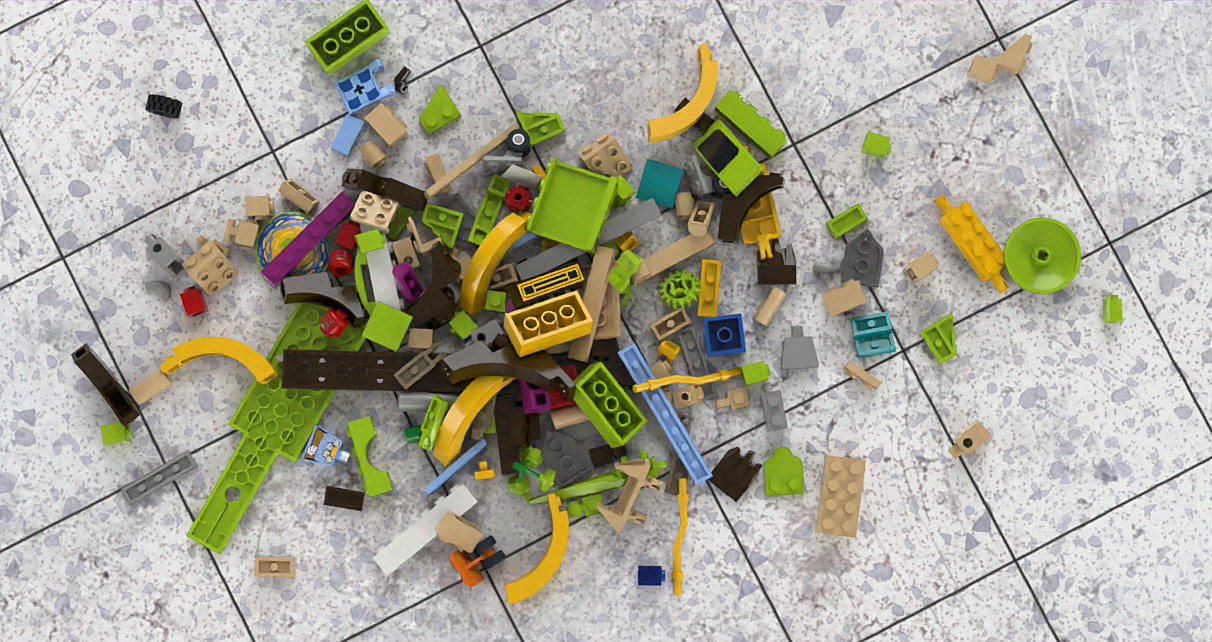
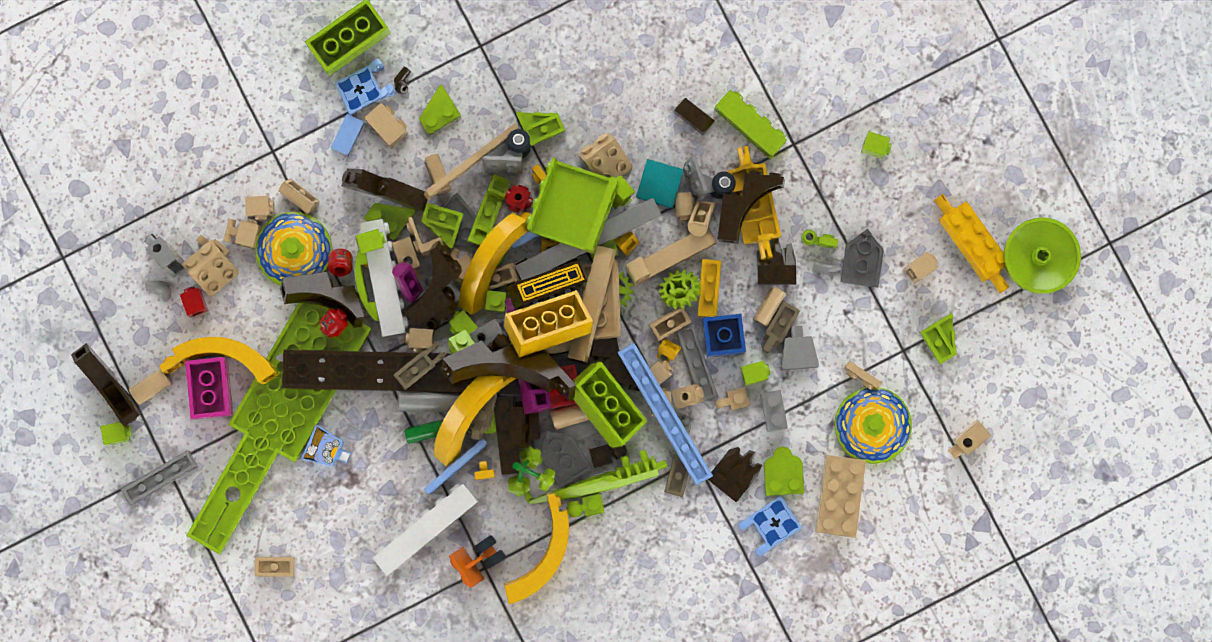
(163, 106): black tyre -> none
(209, 388): none -> dark pink brick
(286, 261): magenta arch -> none
(344, 498): dark brown plate -> none
(347, 234): red brick -> none
(362, 433): lime arch -> none
(373, 155): tan brick -> none
(374, 210): tan bracket -> none
(387, 326): lime tile -> none
(432, 421): lime hinge -> none
(459, 341): none -> lime brick
(459, 532): tan brick -> none
(522, 176): white sticker -> none
(627, 266): lime piece -> none
(637, 479): tan hose -> none
(650, 575): clear blue brick -> none
(653, 384): yellow bar -> none
(675, 124): yellow arch -> none
(677, 574): yellow bar -> none
(727, 157): lime slope -> none
(773, 522): none -> light blue flag
(780, 326): none -> dark tan hinge
(826, 241): none -> lime plate
(844, 298): tan brick -> none
(846, 221): lime tile -> none
(873, 334): teal slope -> none
(873, 425): none -> dish
(1010, 60): tan arch -> none
(1112, 309): lime brick -> none

